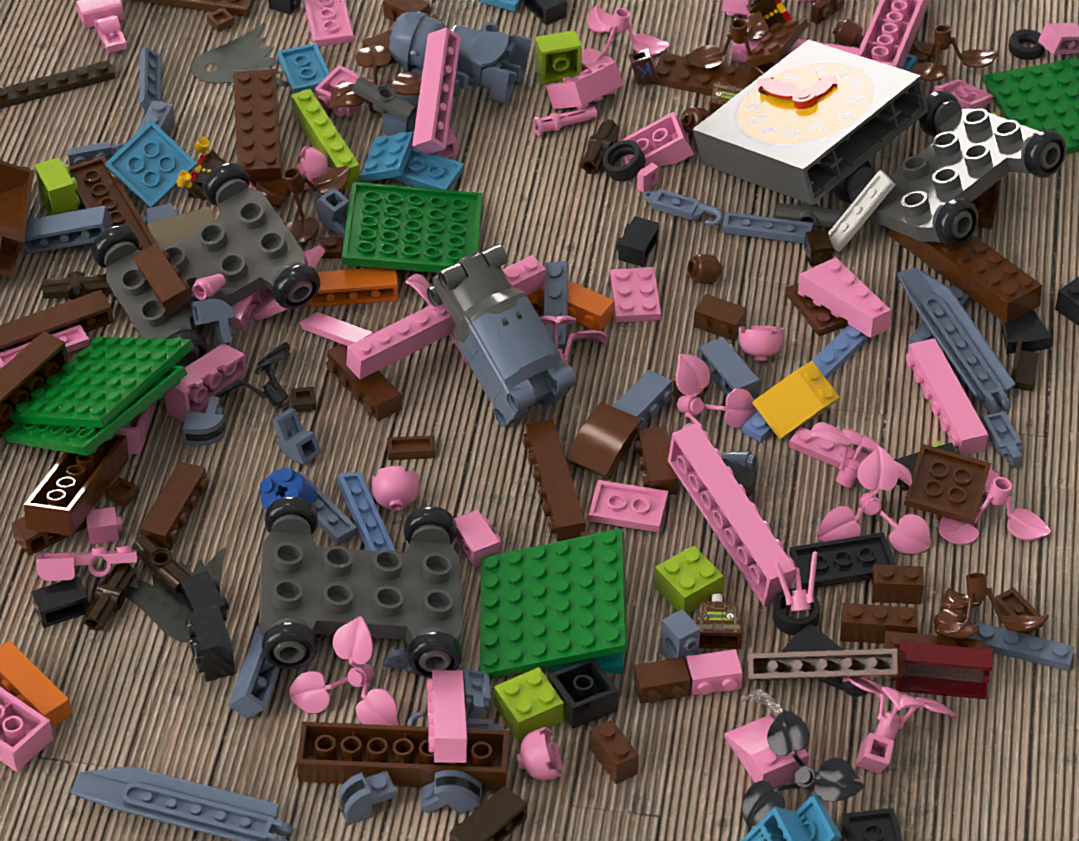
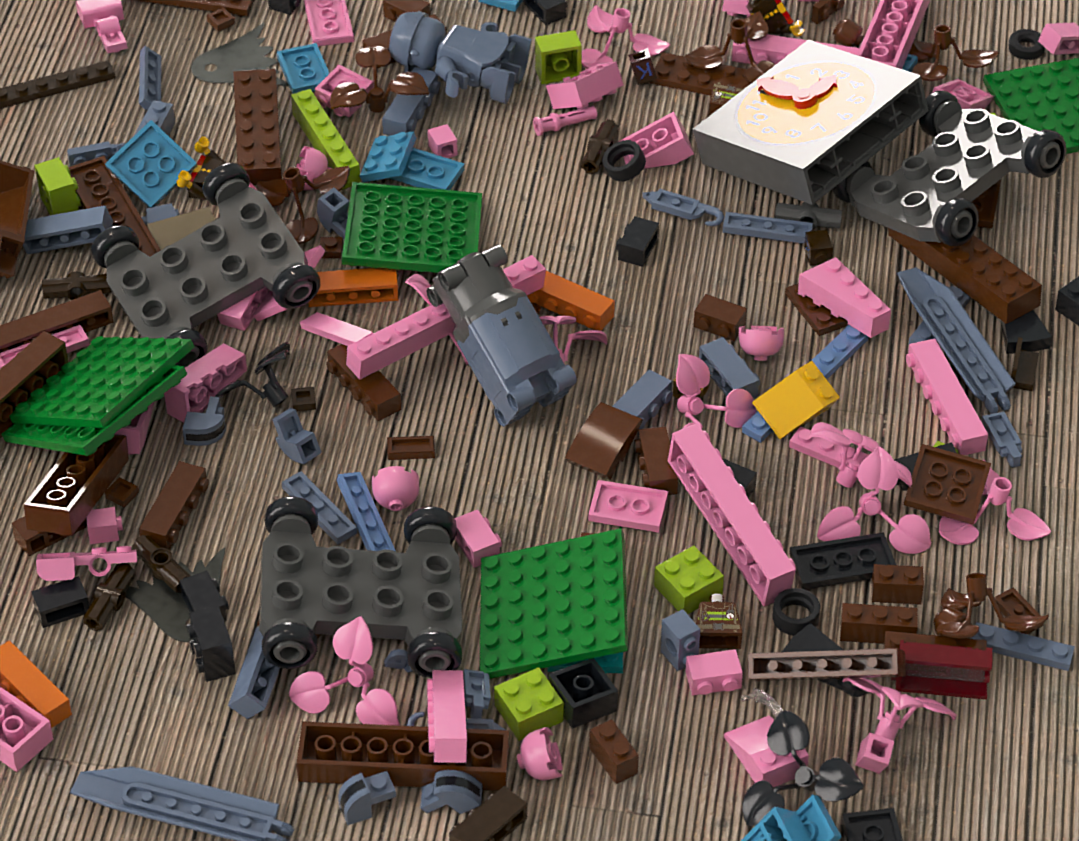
(163, 278): reddish brown brick -> none
(206, 287): bright pink cone -> none
(217, 312): sand blue brick -> none
(286, 483): blue brick -> none
(384, 99): dark grey piece -> none
(436, 91): bright pink brick -> none
(554, 480): reddish brown brick -> none
(556, 297): sand blue plate -> none
(635, 294): bright pink plate -> none
(647, 177): bright pink plate -> none
(661, 680): reddish brown brick -> none
(692, 117): reddish brown head -> none
(704, 268): reddish brown head -> none
(744, 459): sand blue cone -> none
(777, 42): reddish brown plate -> none
(800, 599): bright pink plant -> none
(860, 210): white tile -> none

